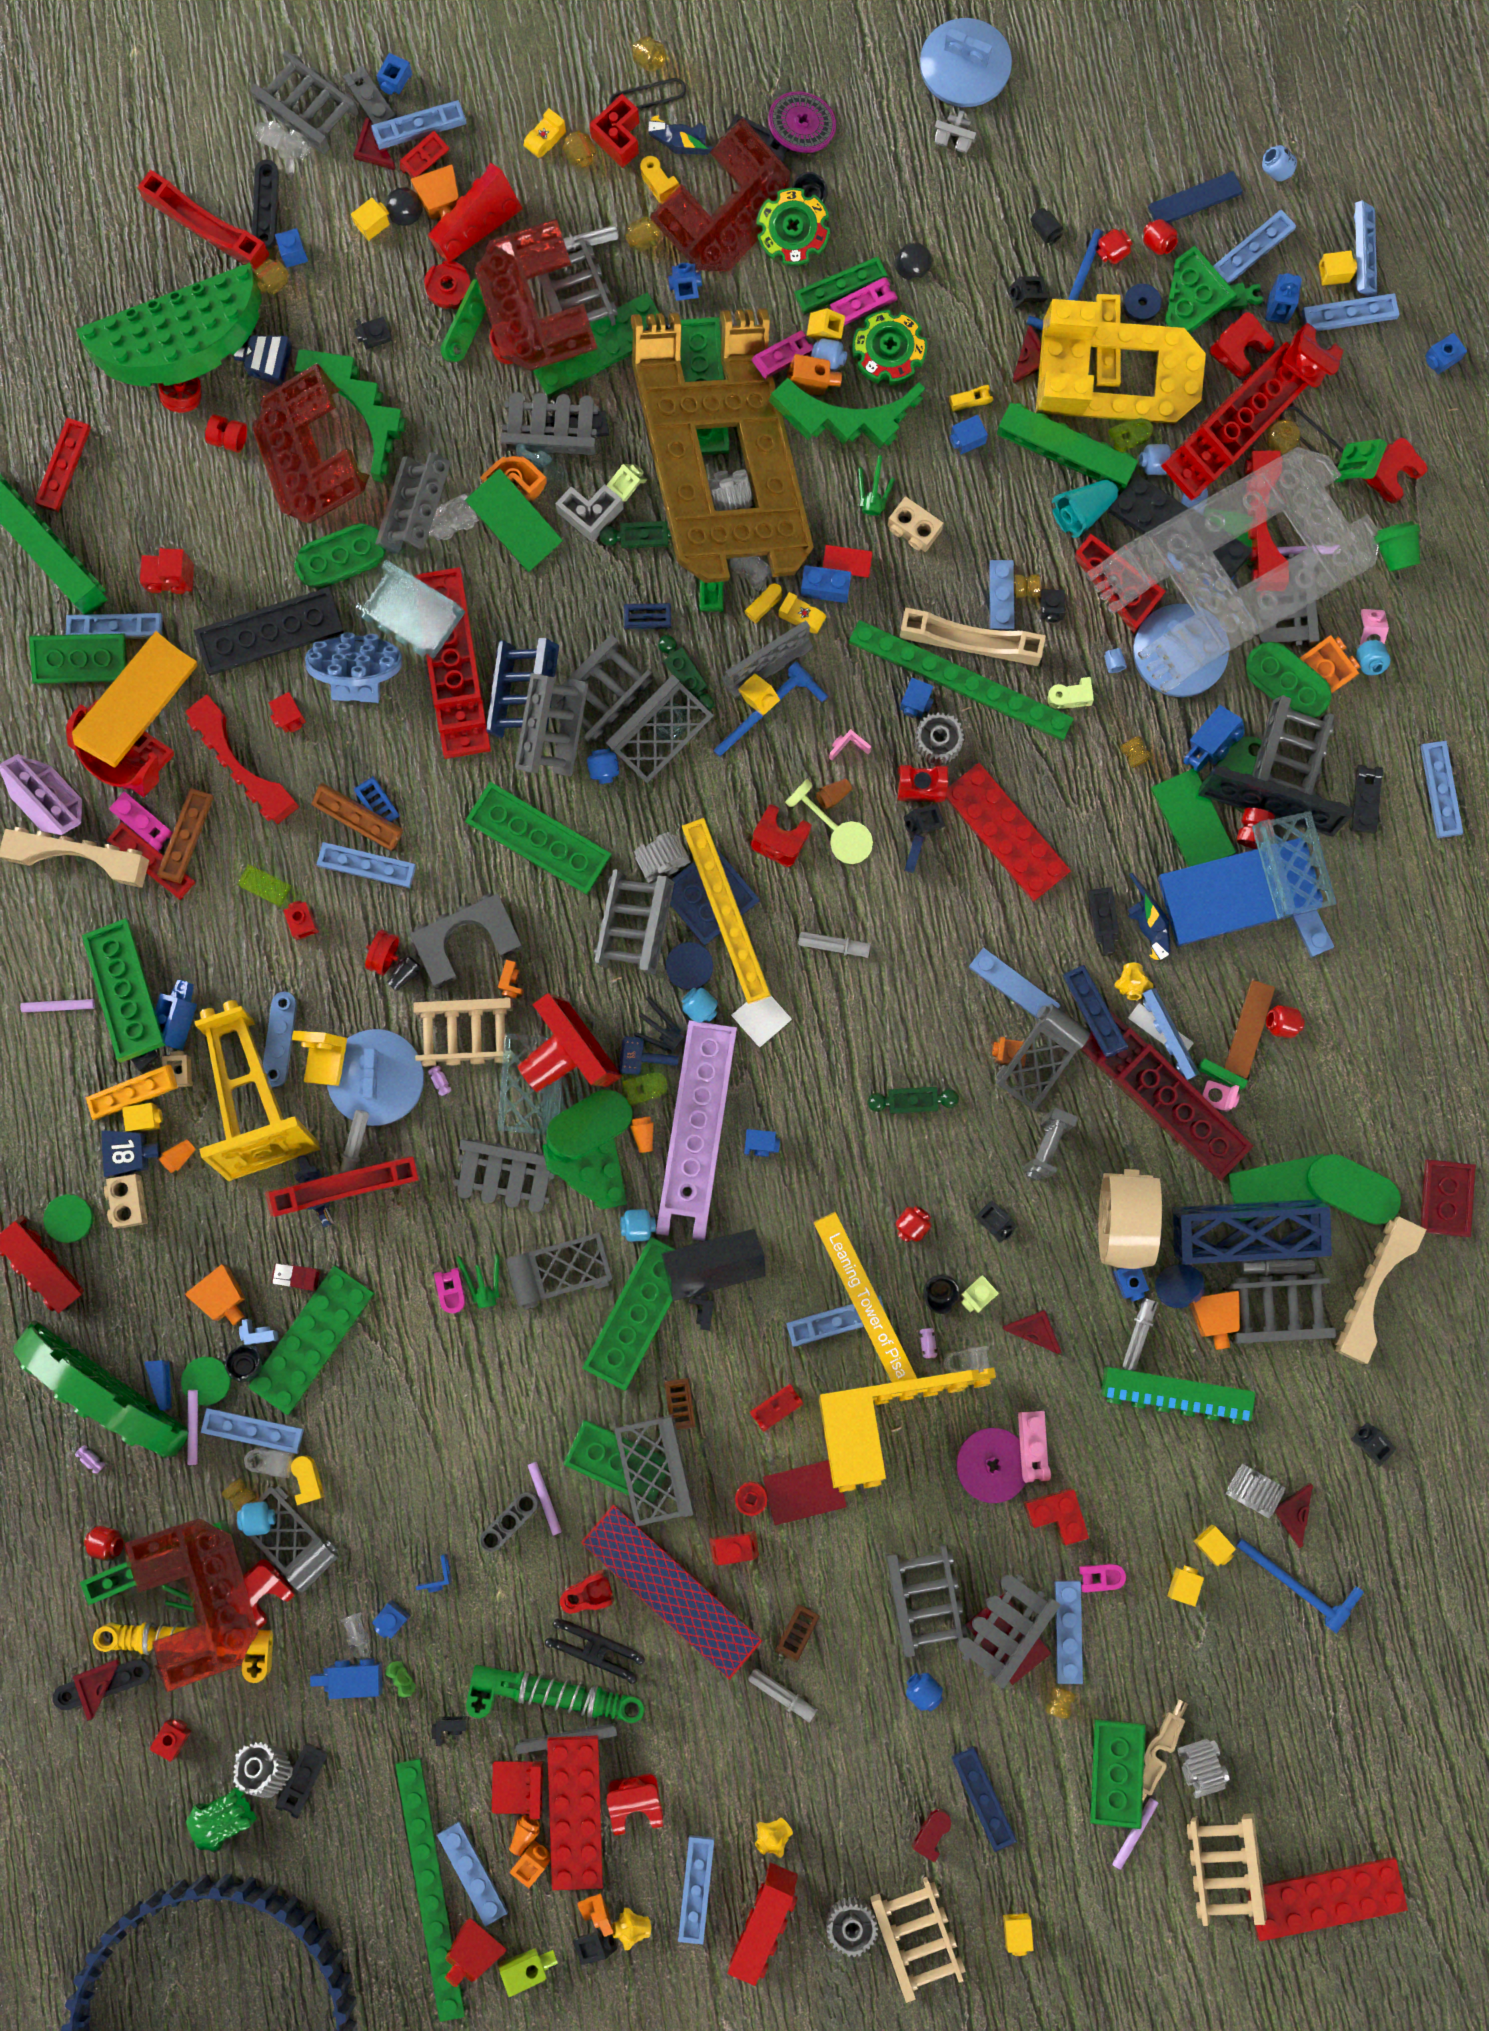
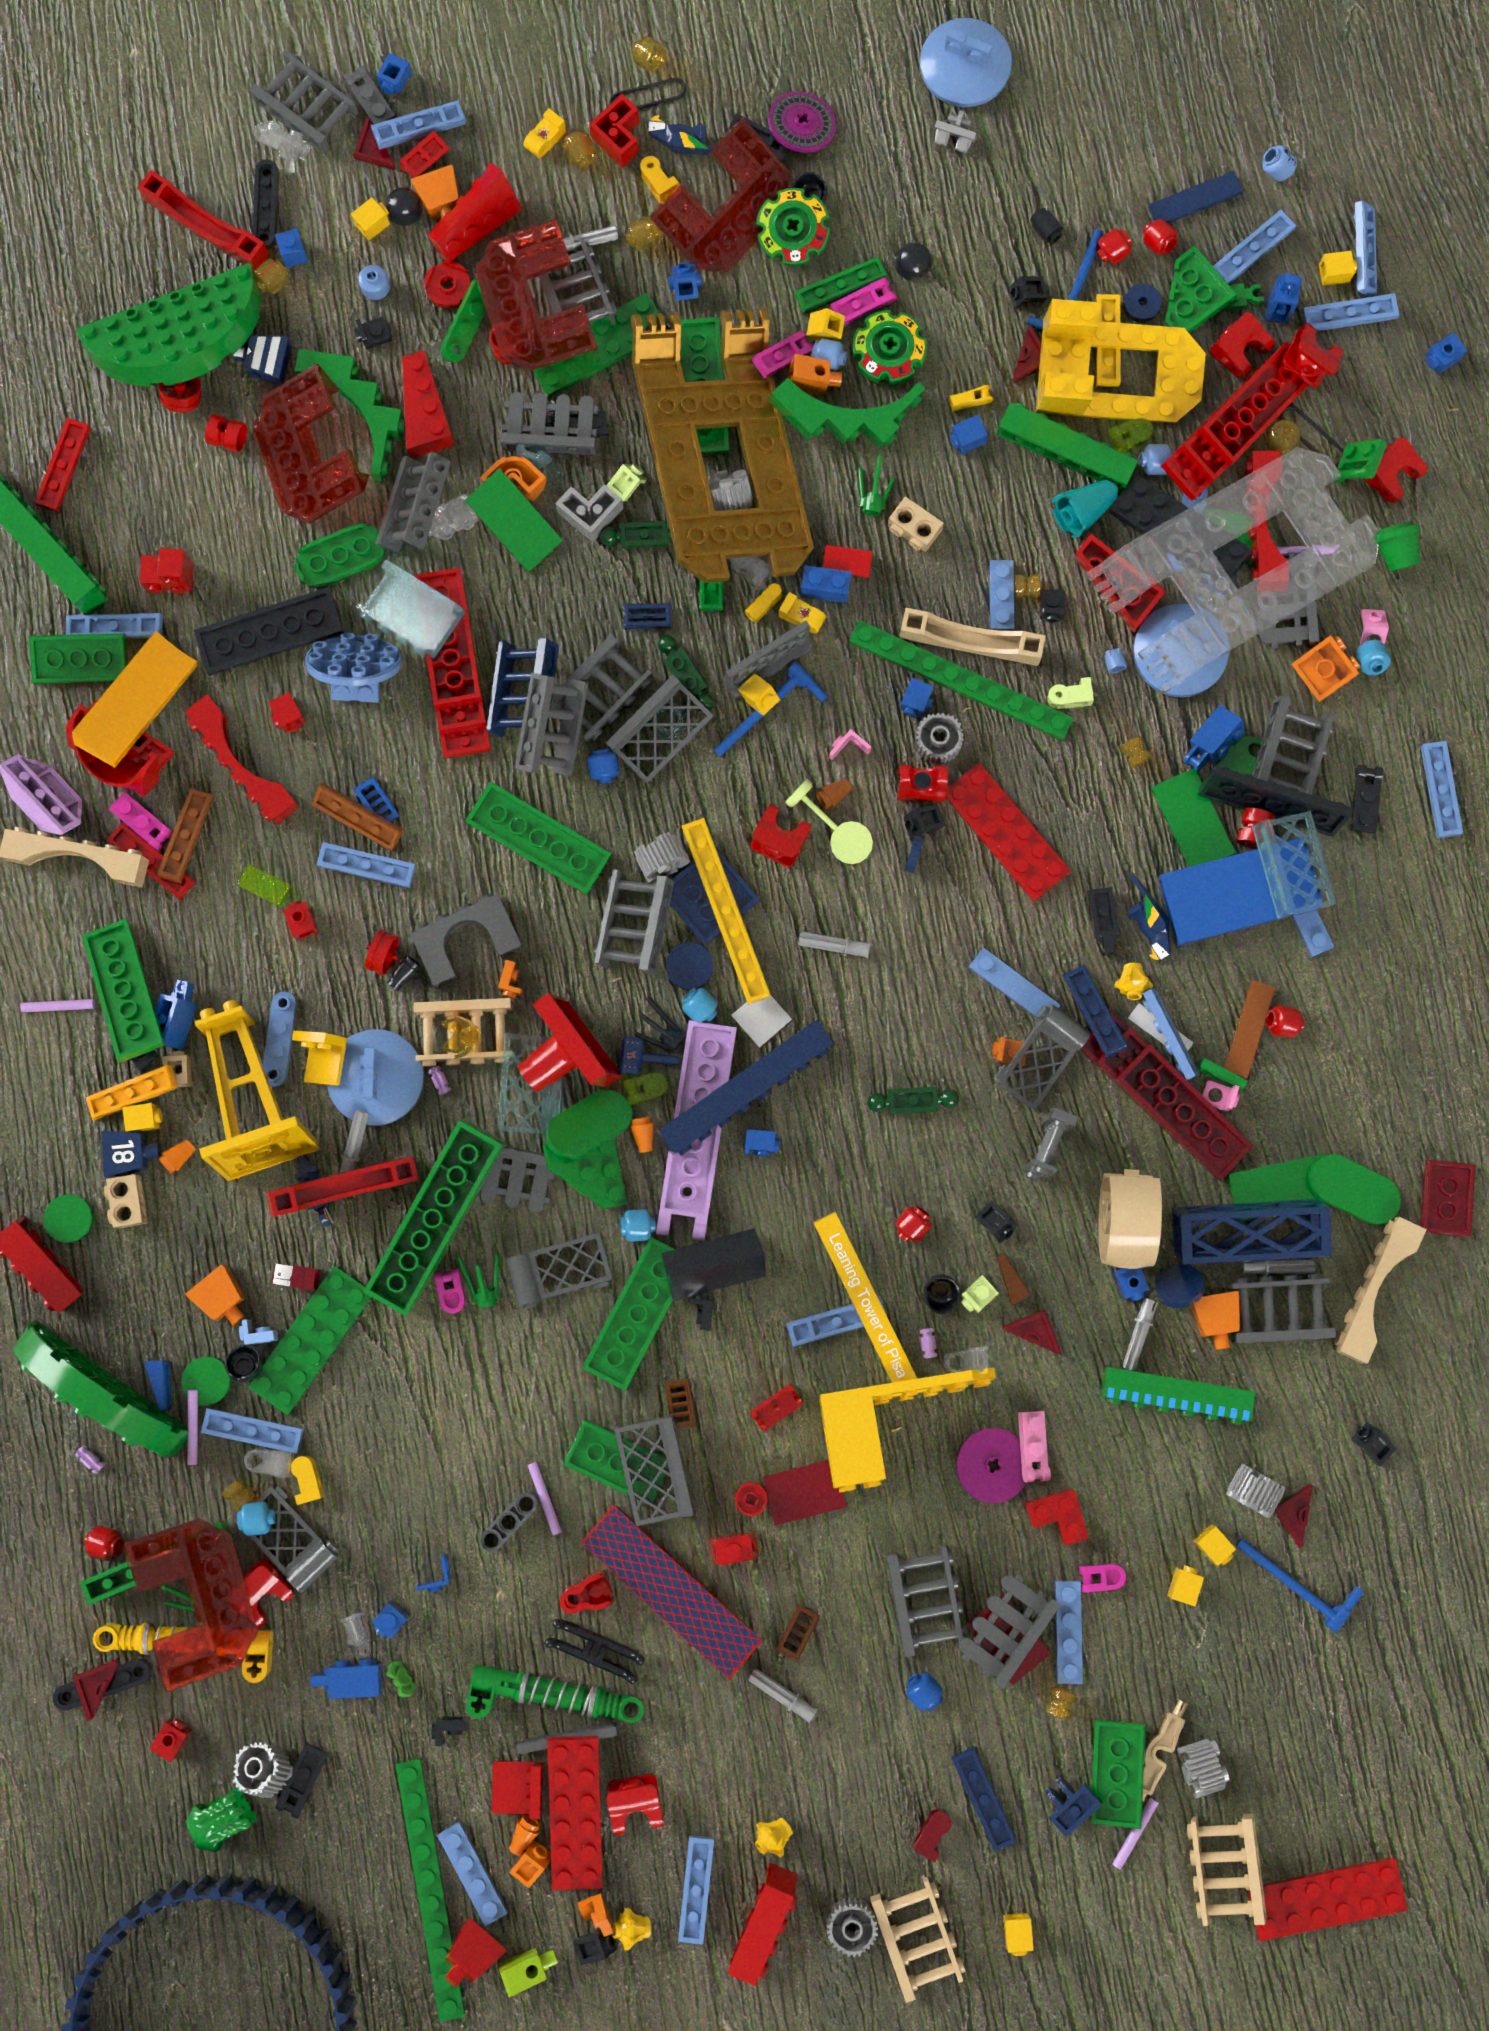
(374, 282): none -> medium blue head
(424, 415): none -> red wedge
(434, 1217): none -> green brick
(465, 1036): none -> clear yellow piece
(744, 1087): none -> dark blue brick
(1014, 1285): none -> reddish brown slope
(1075, 1809): none -> dark blue hinge
(1282, 672): green tile -> none

